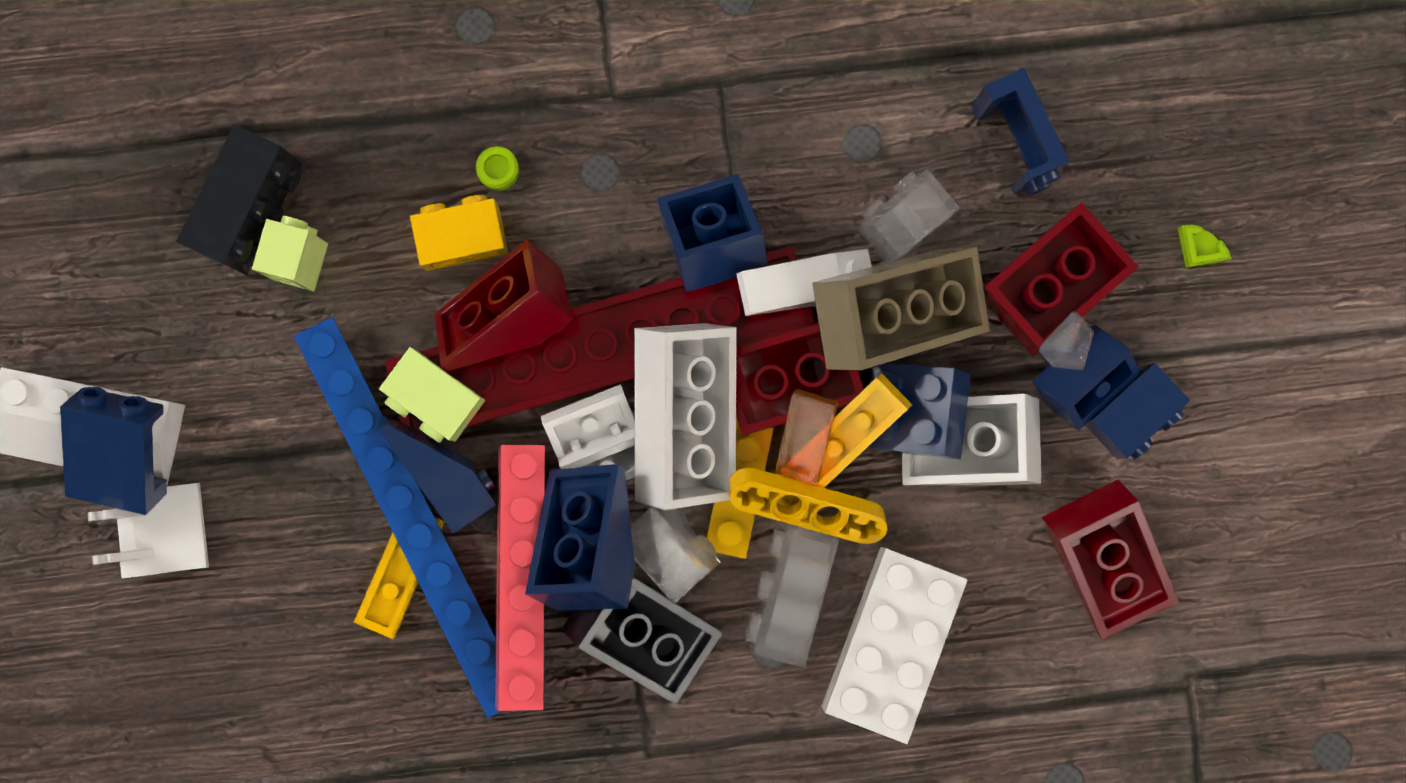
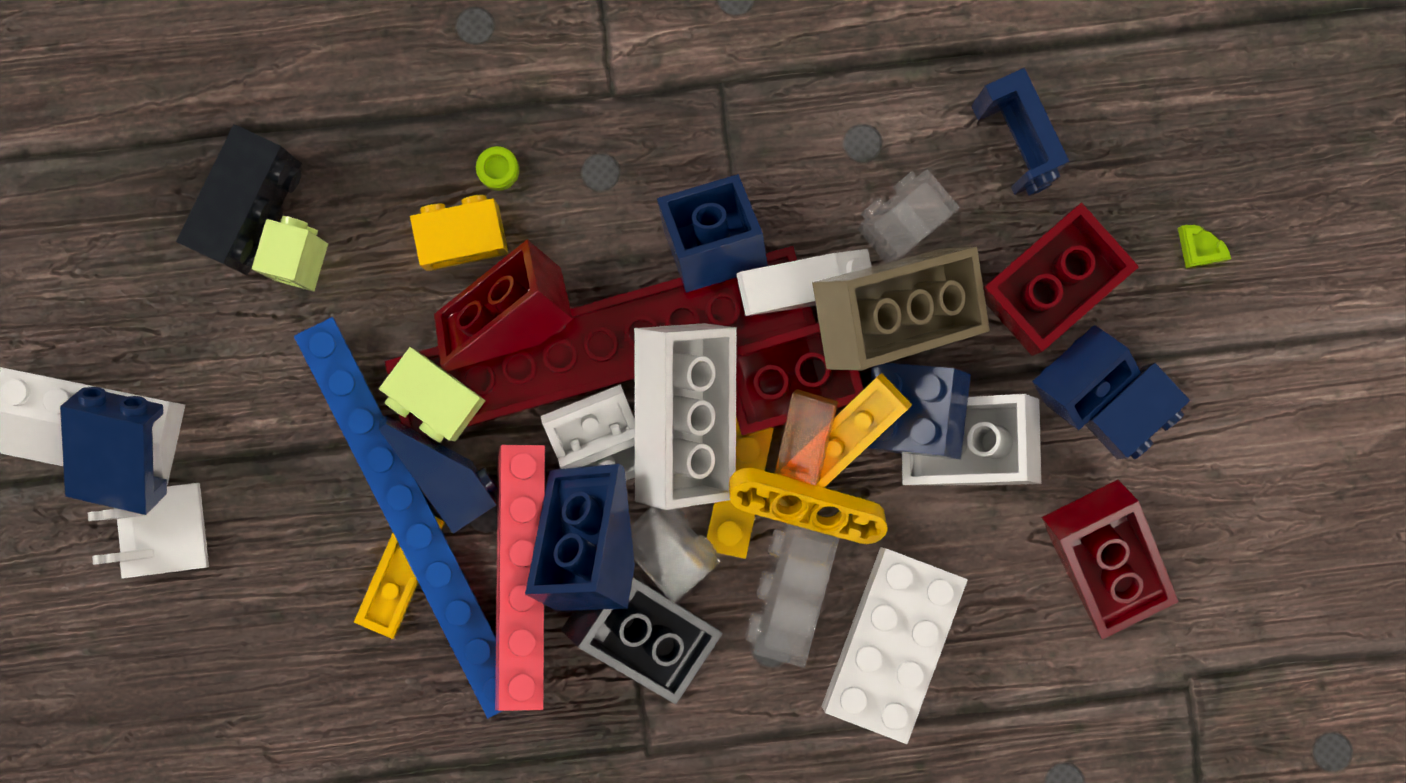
(1068, 343): clear slope -> none

